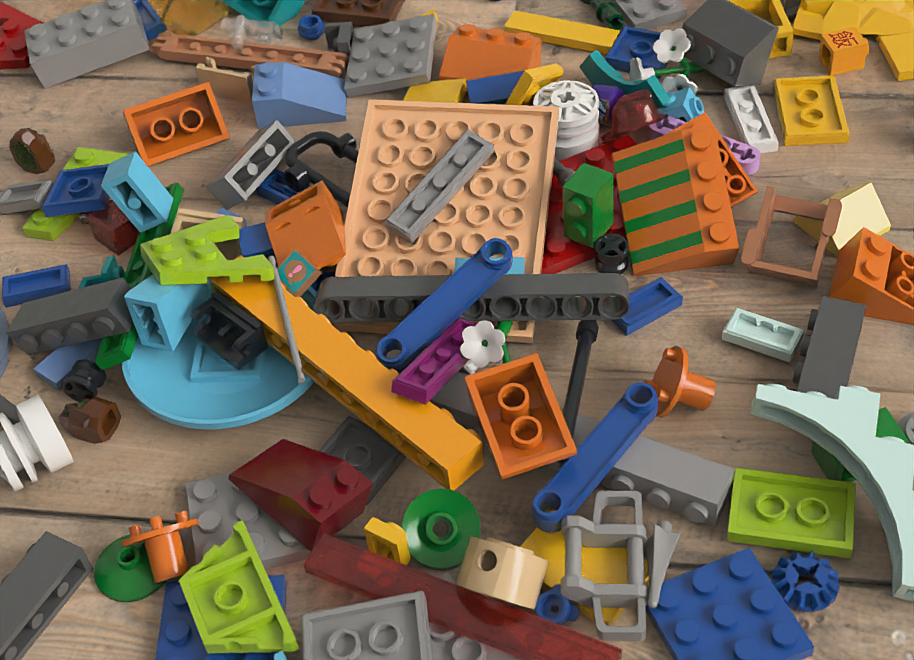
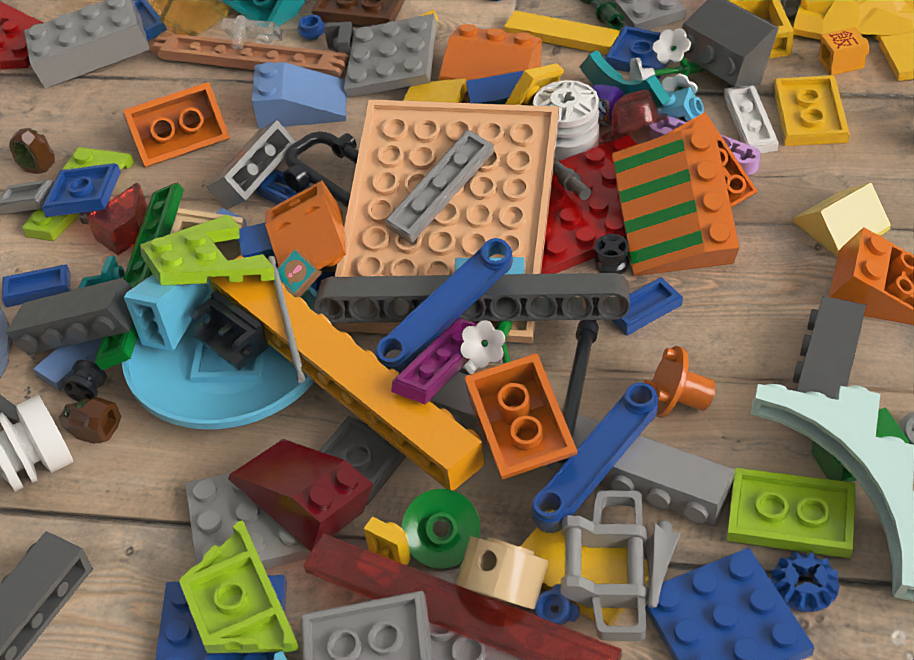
(123, 579): green dish -> none
(137, 192): medium azure brick -> none
(163, 546): orange piece -> none
(226, 83): tan hinge -> none
(588, 204): green brick -> none
(757, 236): nougat piece -> none
(763, 334): light aqua plate -> none

